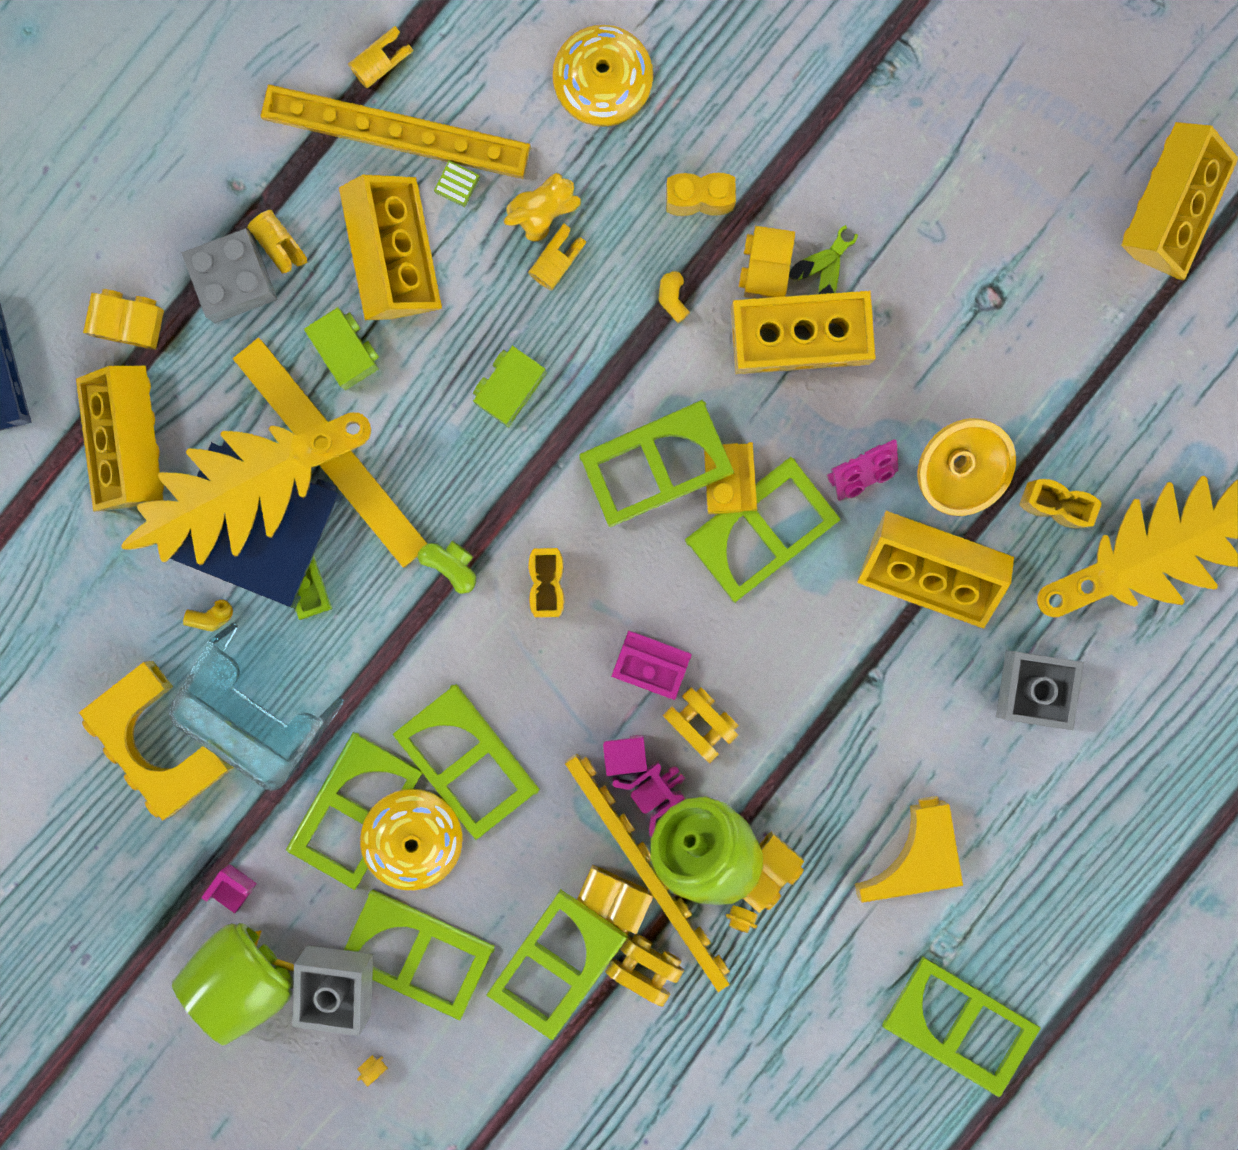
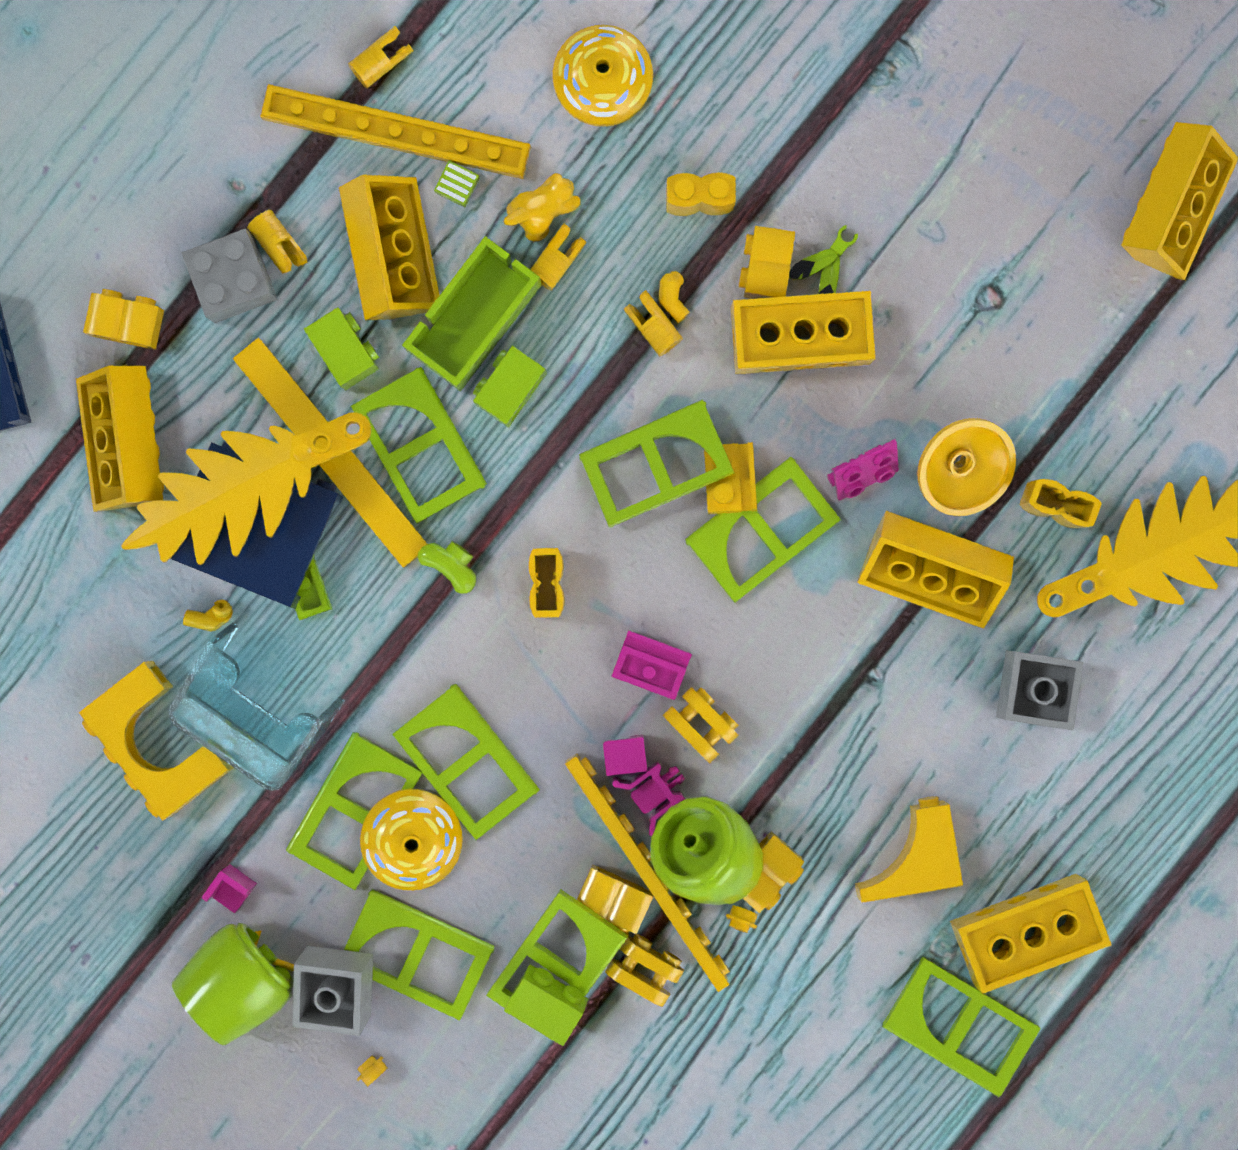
(417, 393): none -> lime window
(472, 313): none -> lime piece
(546, 1004): none -> lime brick
(658, 329): none -> yellow hinge
(1047, 947): none -> yellow brick

